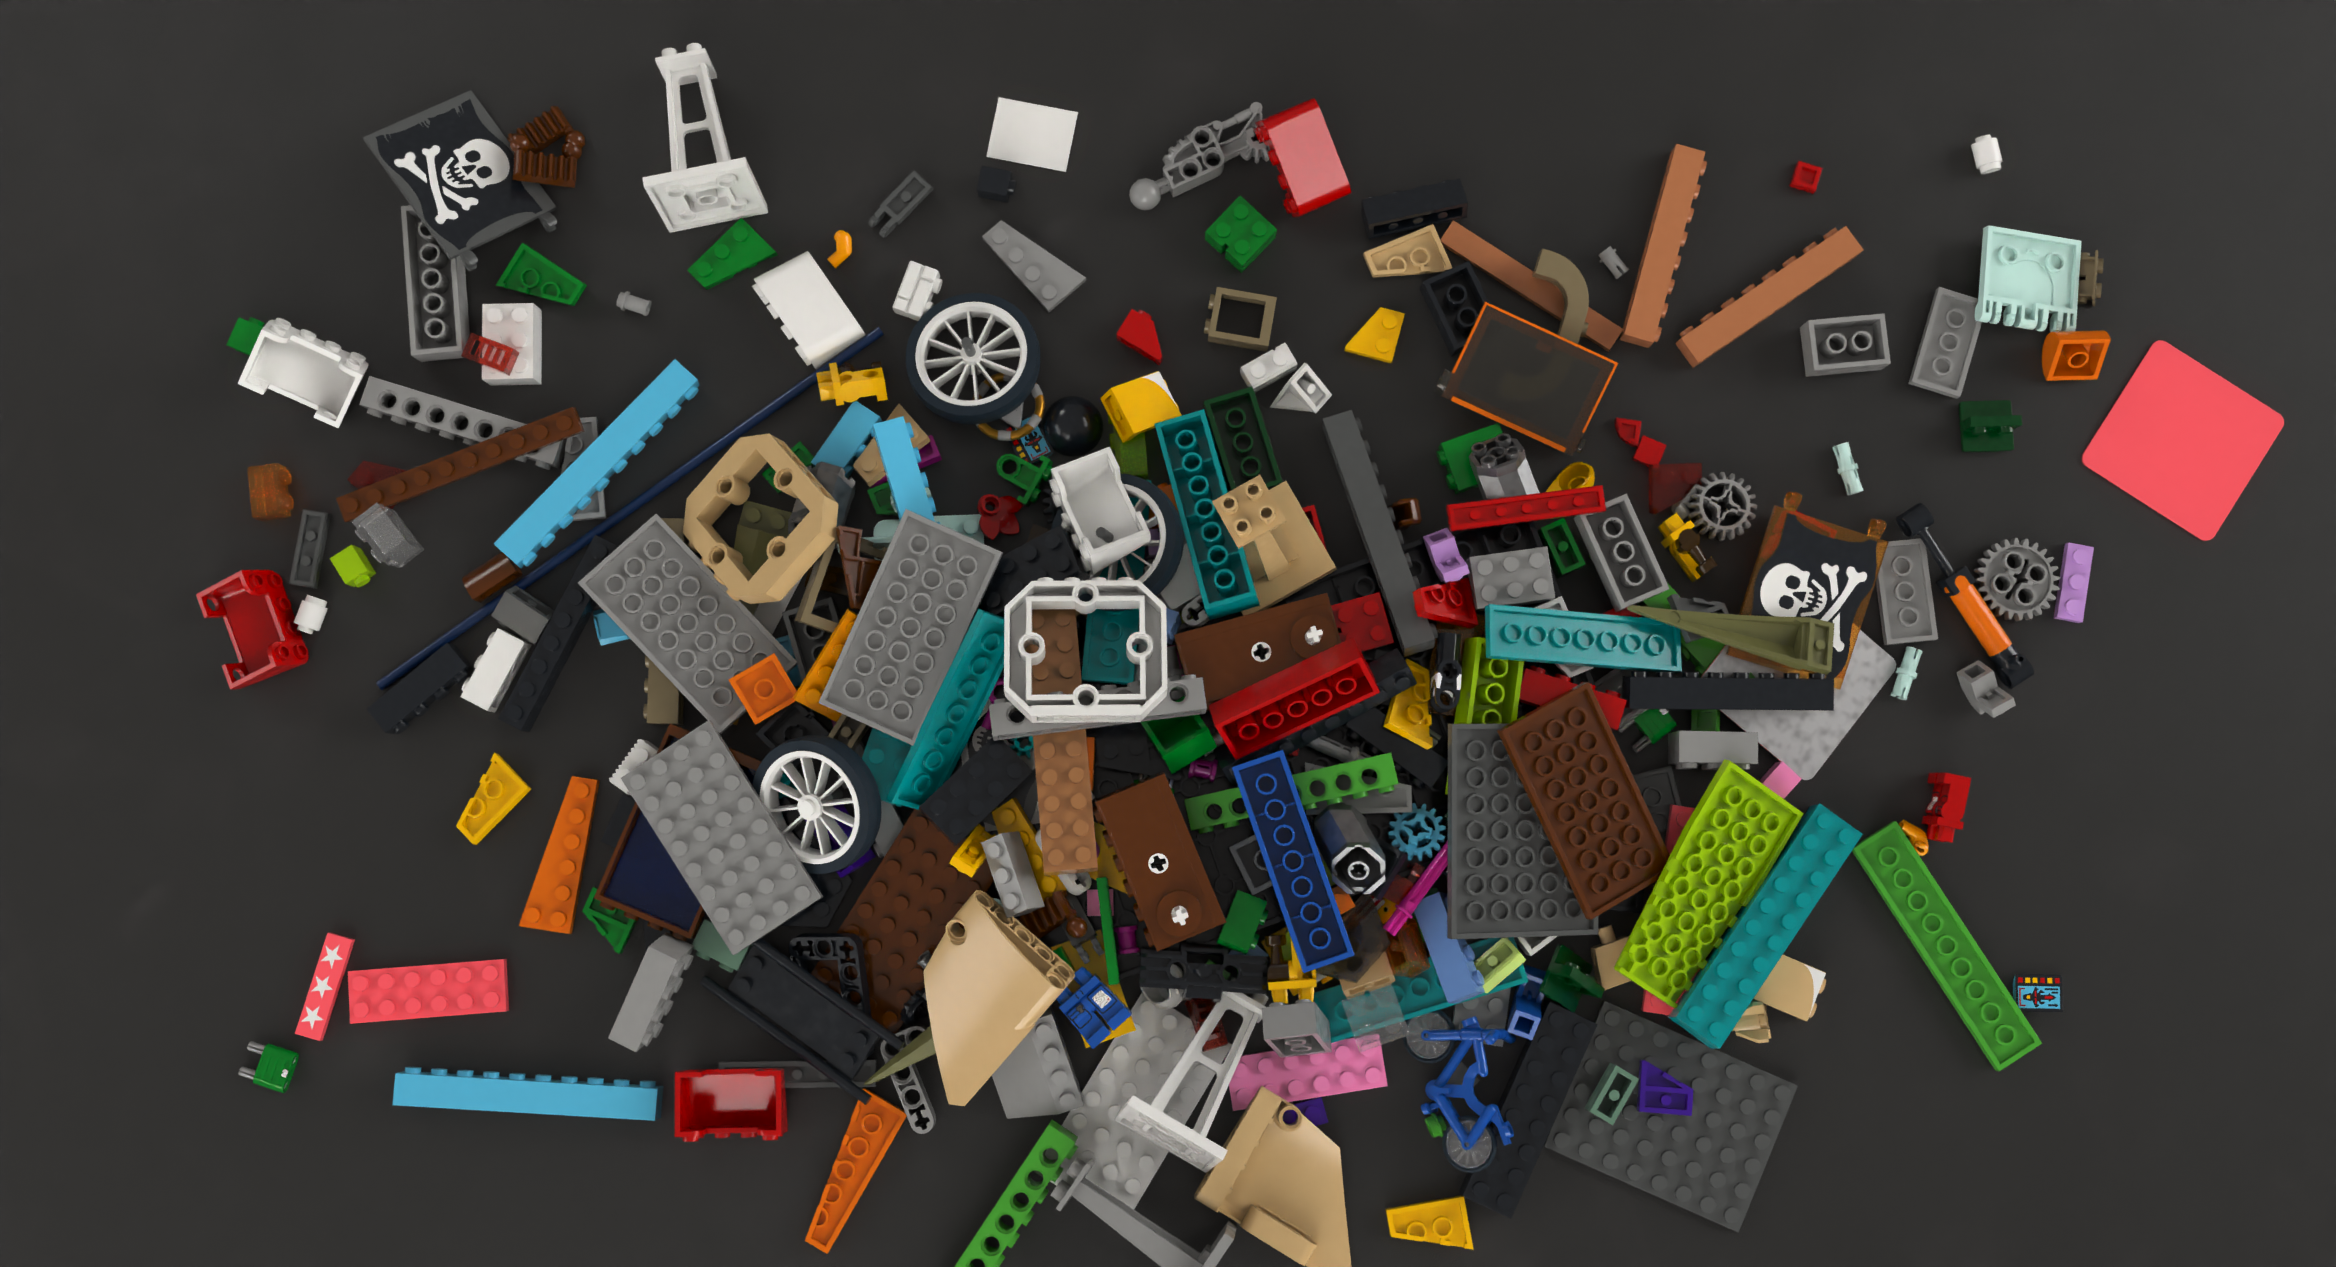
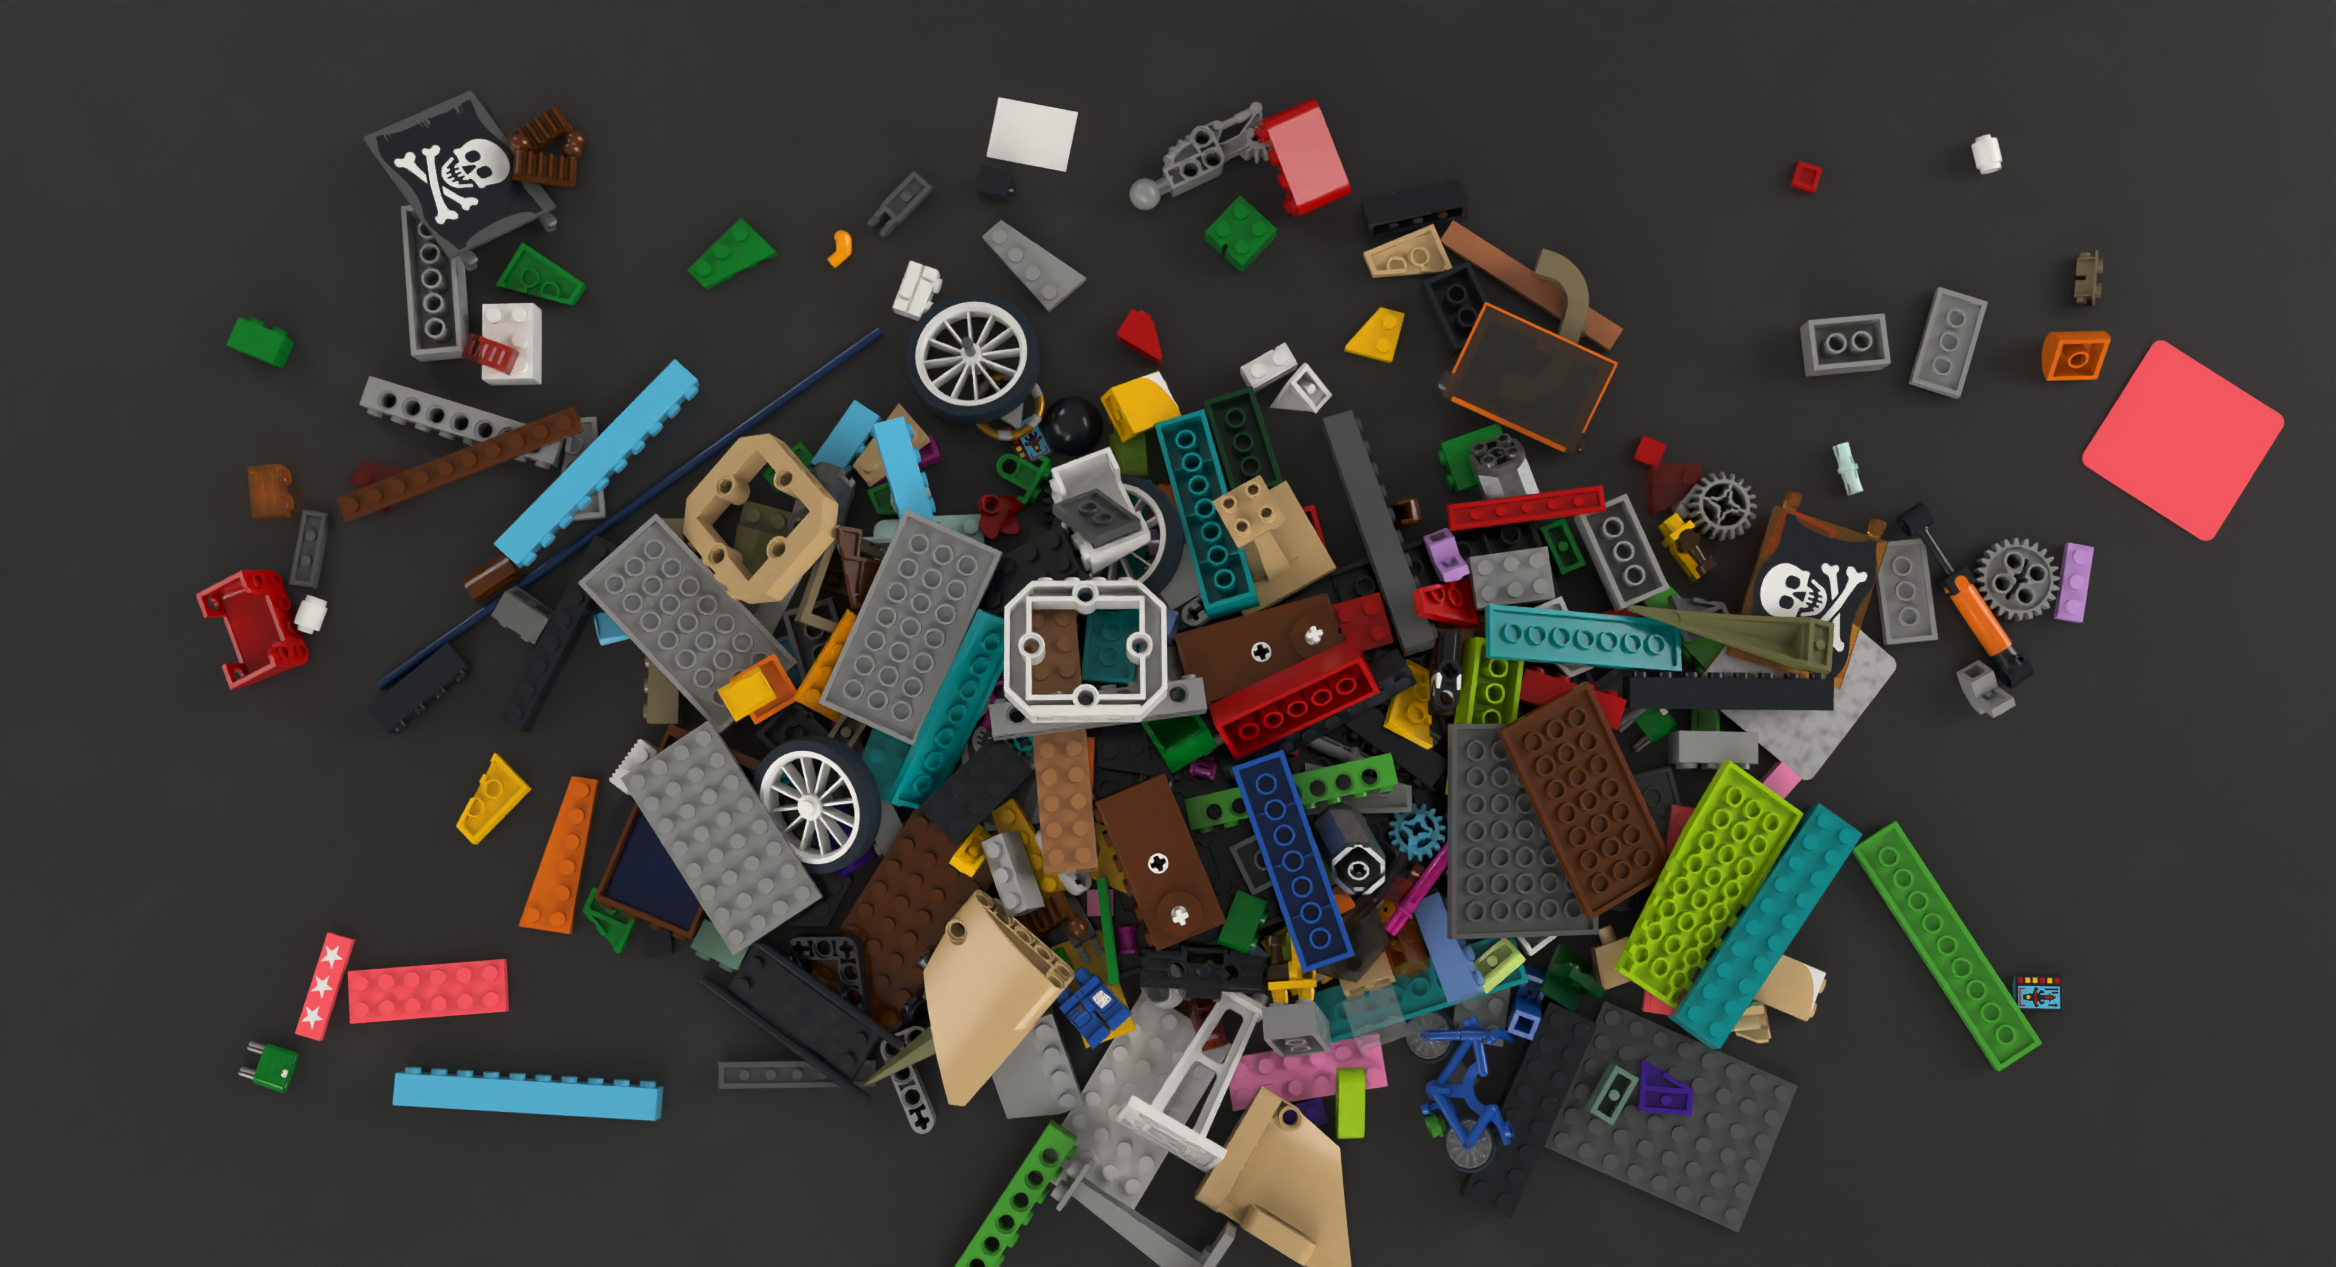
(304, 370): white windscreen -> none
(353, 566): lime brick -> none
(387, 536): clear piece -> none
(495, 670): white brick -> none
(633, 303): light grey pin -> none
(651, 992): light grey brick -> none
(707, 192): white piece -> none
(730, 1102): red windscreen -> none
(747, 693): none -> yellow piece
(808, 309): white windscreen -> none
(850, 384): yellow hips -> none
(861, 1152): orange wing -> none
(1096, 517): none -> dark grey plate
(1259, 344): dark tan window -> none
(1350, 1103): none -> lime beam
(1432, 1221): yellow wing -> none
(1573, 476): yellow cap -> none
(1612, 260): light grey pin -> none
(1628, 430): red tile -> none
(1662, 246): nougat brick -> none
(1769, 296): nougat brick -> none
(1906, 673): light aqua pin -> none
(1916, 837): light orange arm -> none
(1946, 806): red hips -> none
(1987, 425): dark green bracket -> none
(2030, 277): light aqua hinge -> none

